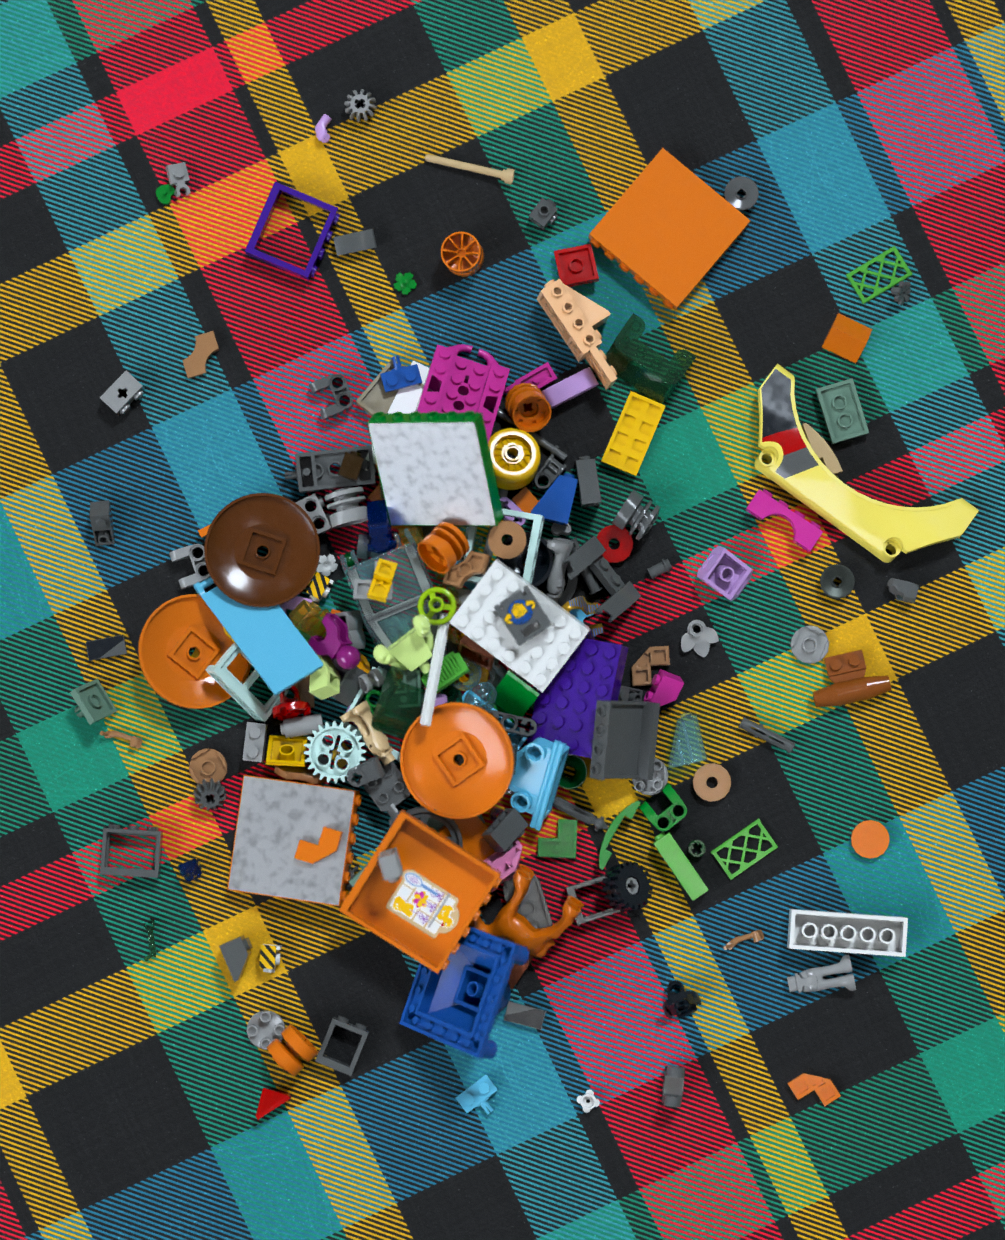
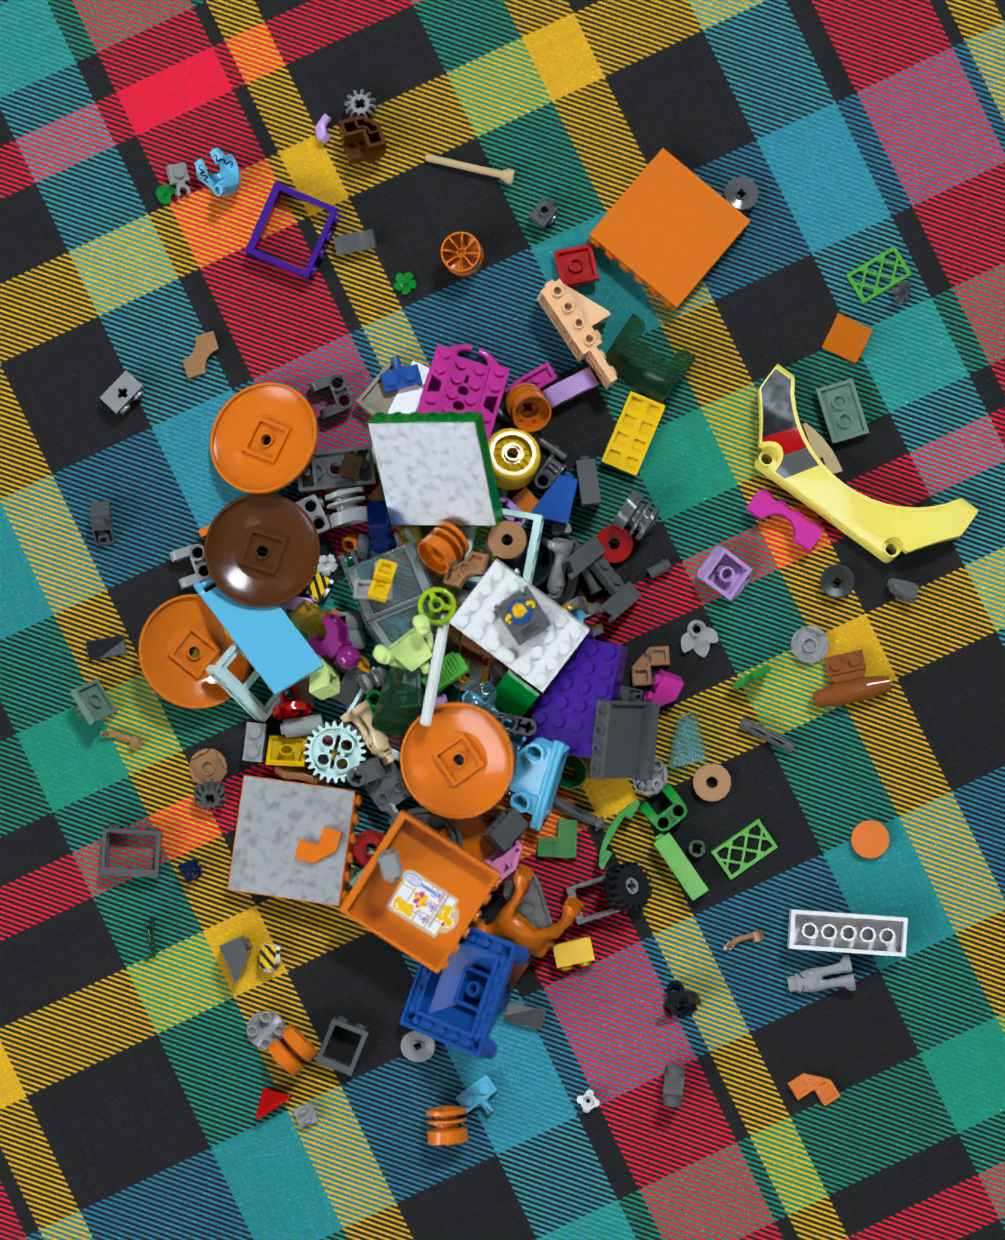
(227, 180): none -> medium azure piece
(240, 433): none -> orange dish
(306, 1115): none -> light grey tile
(350, 537): none -> orange piece
(362, 139): none -> reddish brown brick
(362, 841): none -> red tile
(416, 1053): none -> light grey piece
(446, 1125): none -> orange wheel
(573, 953): none -> yellow brick
(751, 677): none -> green tile

